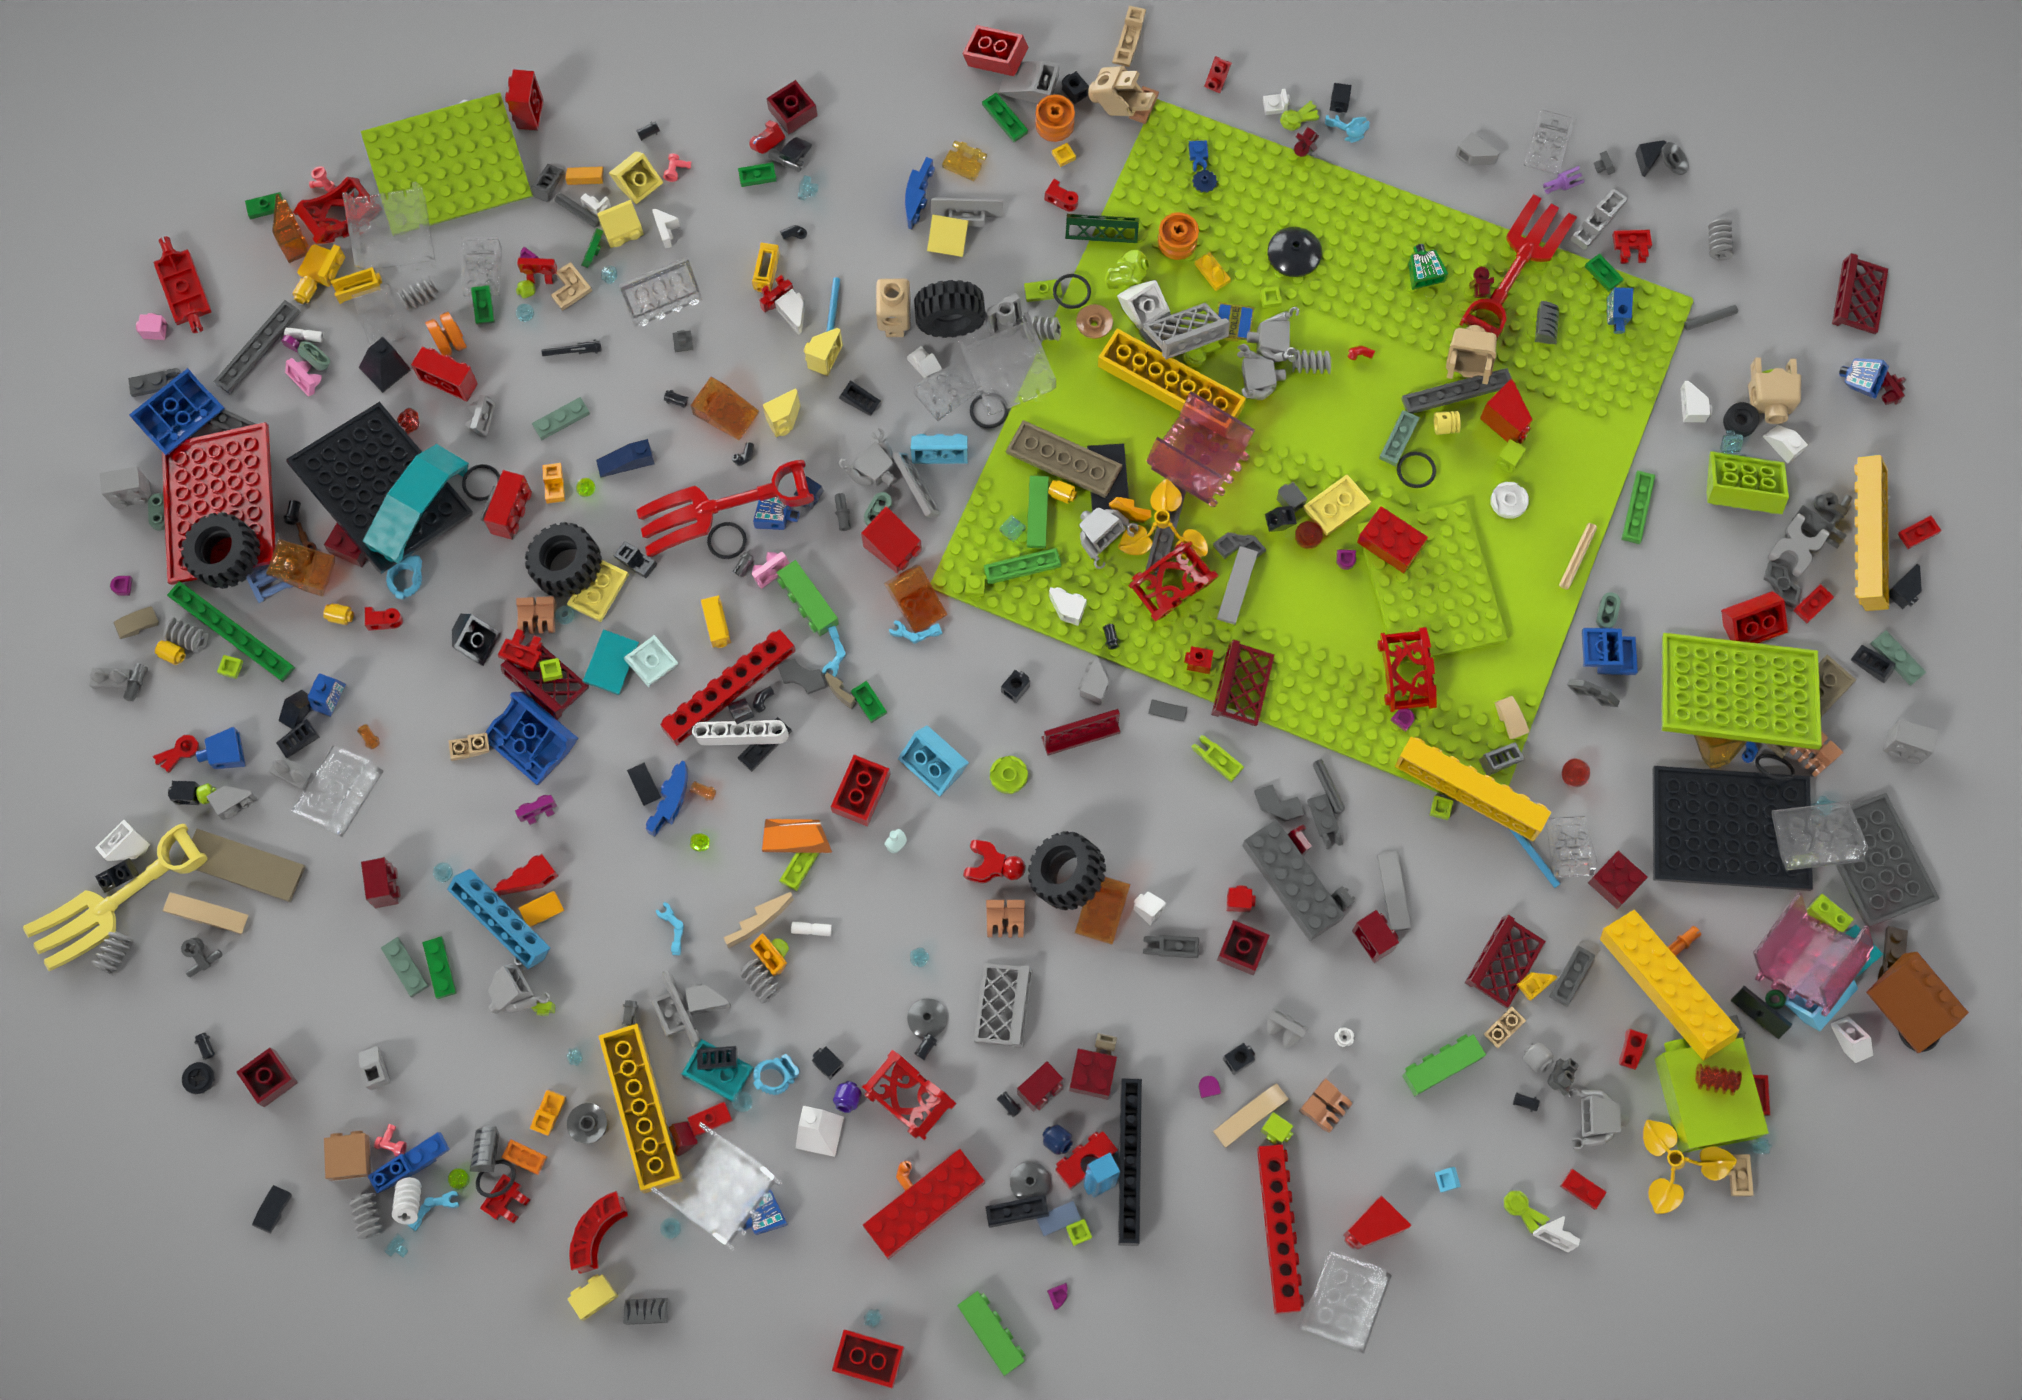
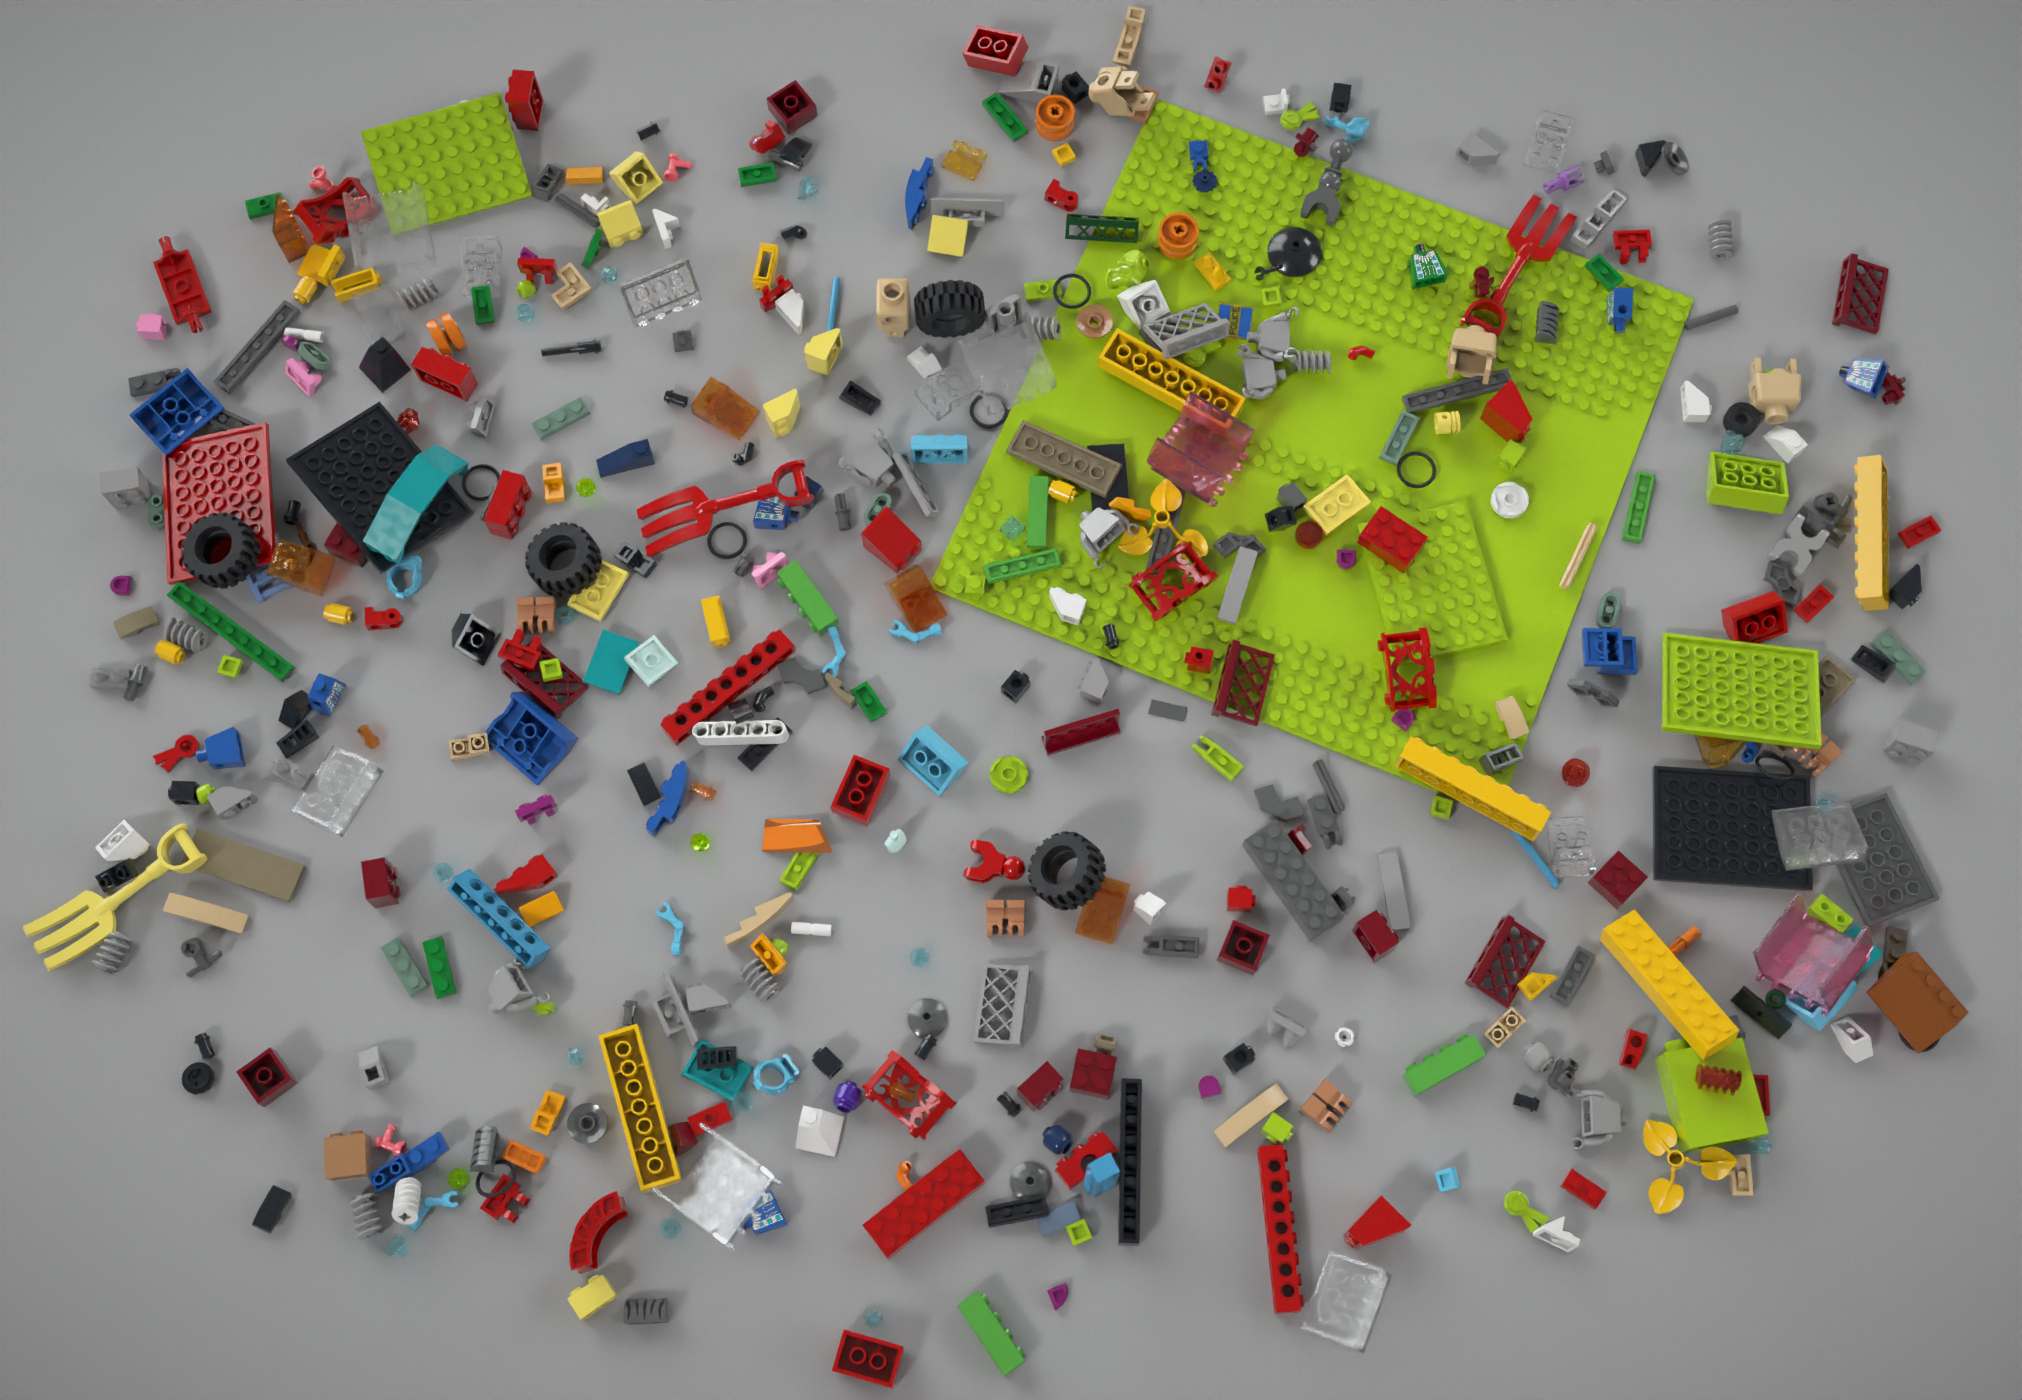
(897, 1090): none -> clear orange pin
(1259, 269): none -> hand
(1329, 184): none -> dark grey piece

